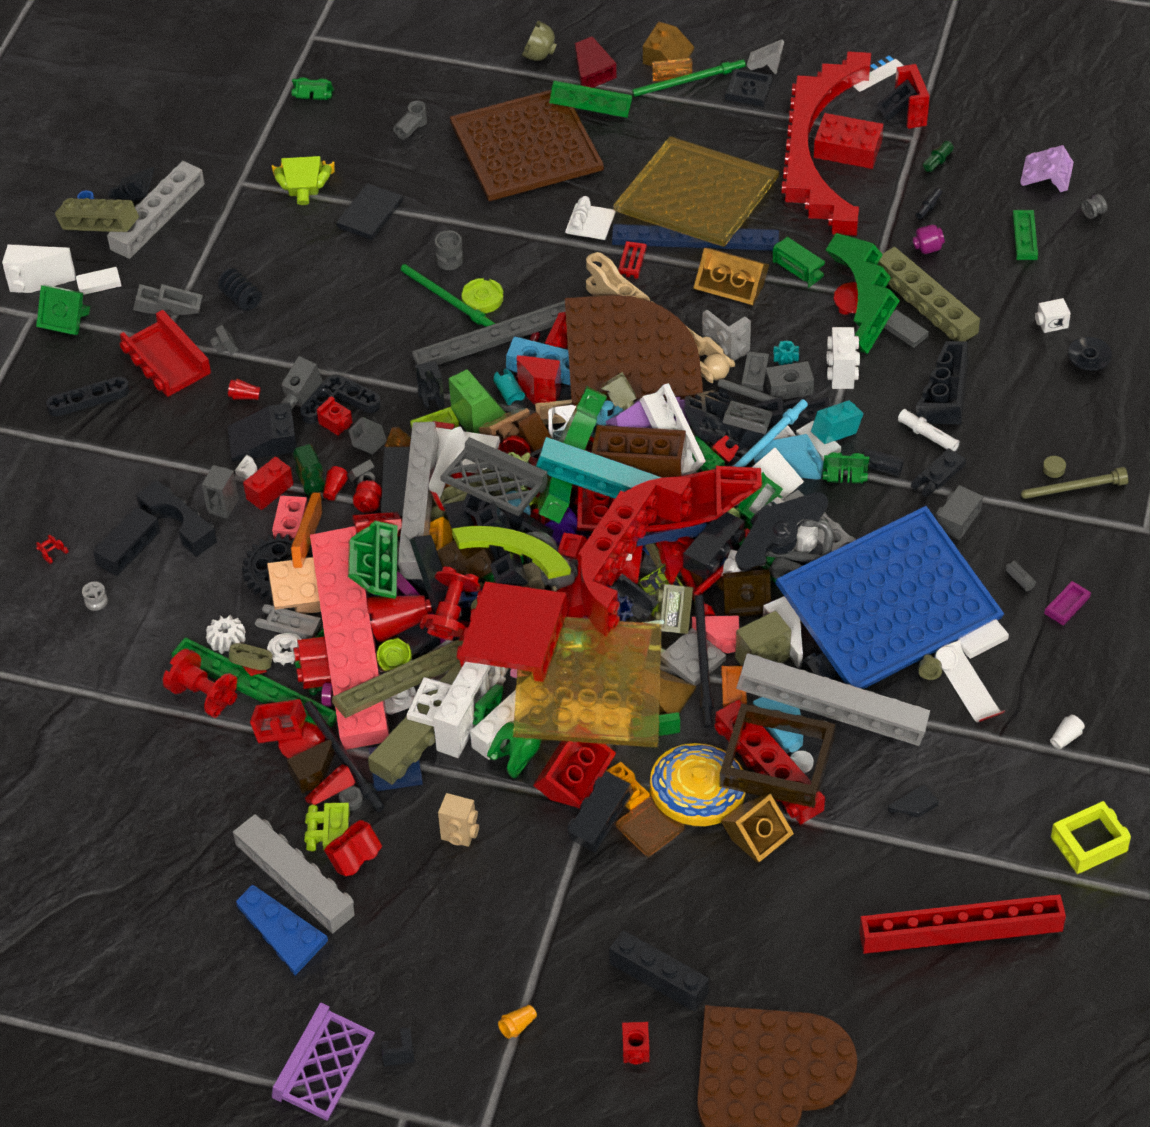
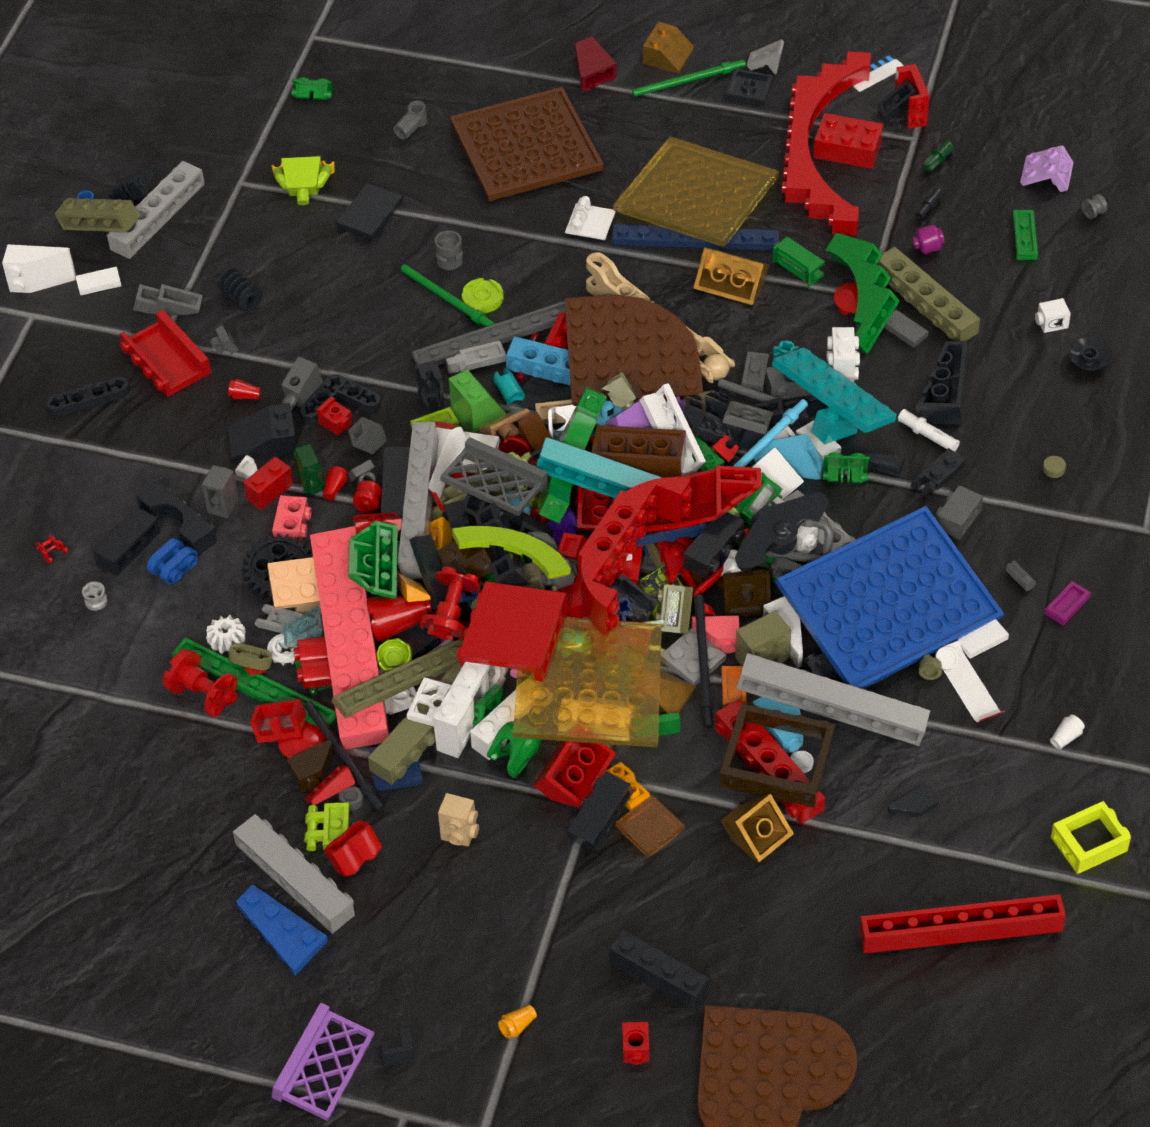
(61, 309): green bracket -> none
(172, 561): none -> blue brick
(304, 627): none -> clear light blue slope
(307, 527): orange tile -> none
(327, 694): magenta tile -> none
(398, 438): clear orange tile -> none
(411, 589): none -> light orange slope
(476, 357): none -> light grey hinge
(539, 378): red slope -> none
(540, 42): olive cylinder -> none
(590, 99): green fence -> none
(630, 271): red tile -> none
(673, 69): clear orange tile -> none
(687, 785): dish -> none
(732, 339): light grey bracket -> none
(834, 390): none -> teal plate
(1118, 476): olive piece -> none

